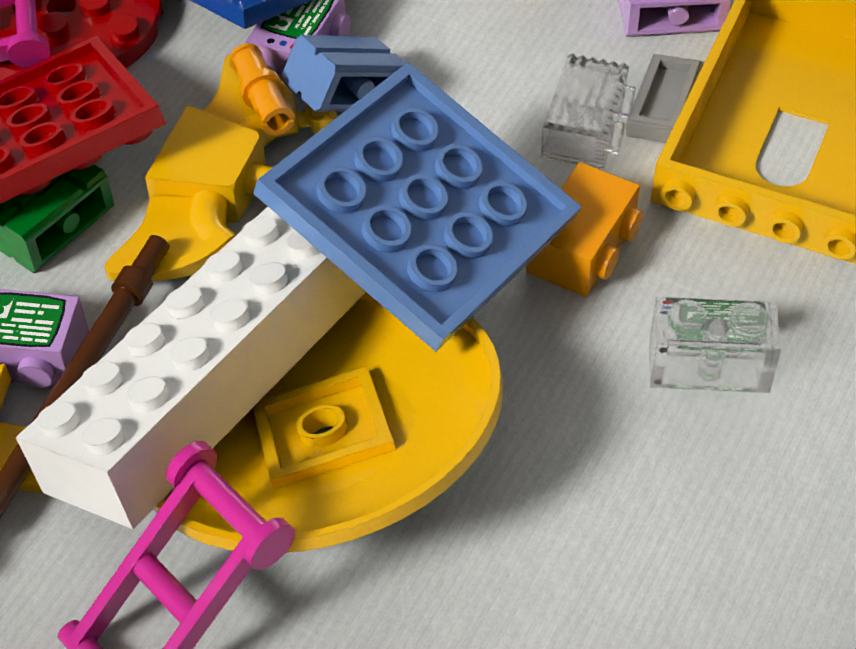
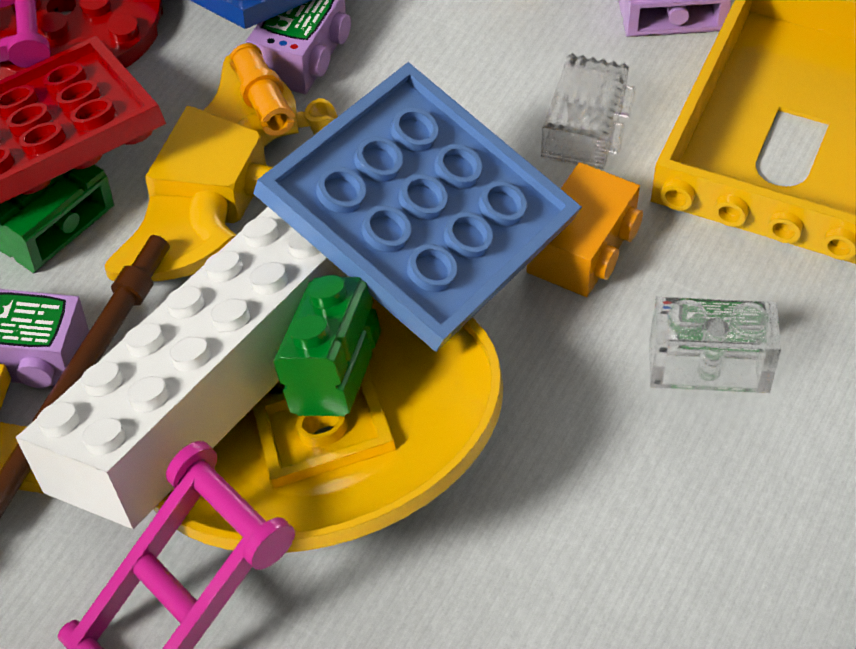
(328, 346): none -> green brick
(337, 69): medium blue brick -> none
(662, 97): light grey tile -> none

